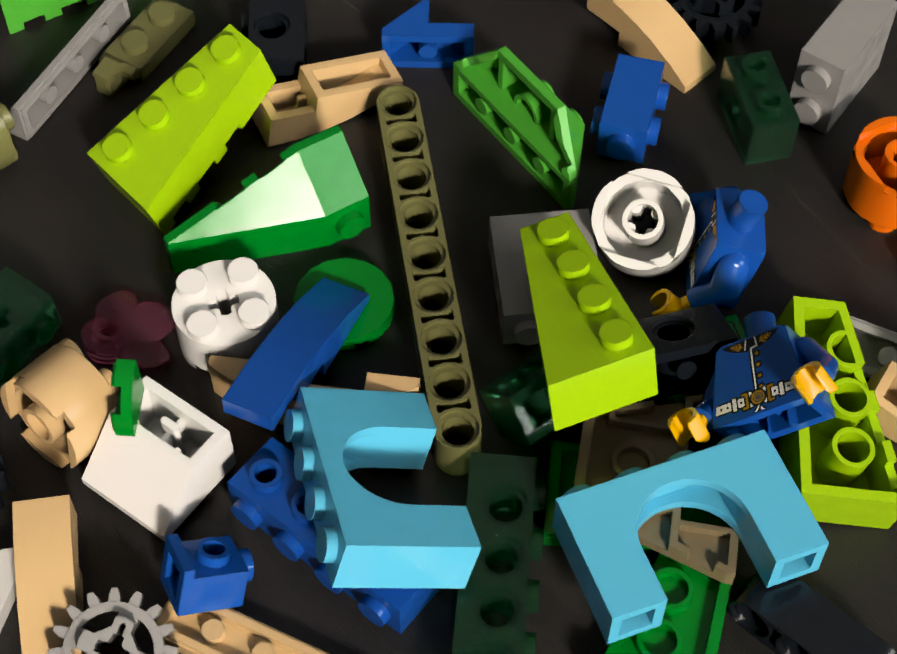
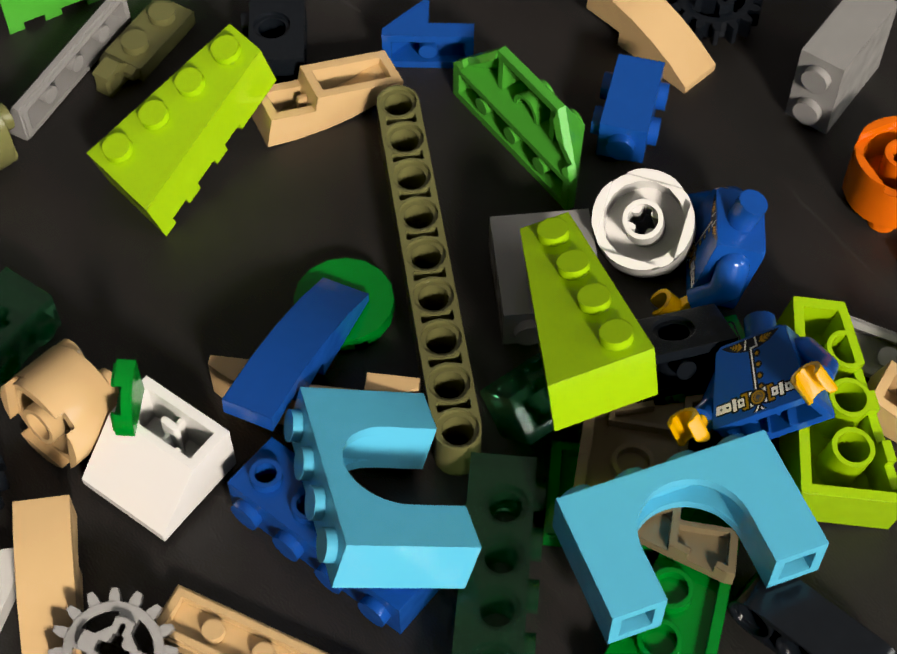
(128, 331): clear pink plate -> none
(205, 573): blue brick -> none
(223, 310): white brick -> none
(295, 207): wedge -> none
(758, 107): clear green brick -> none

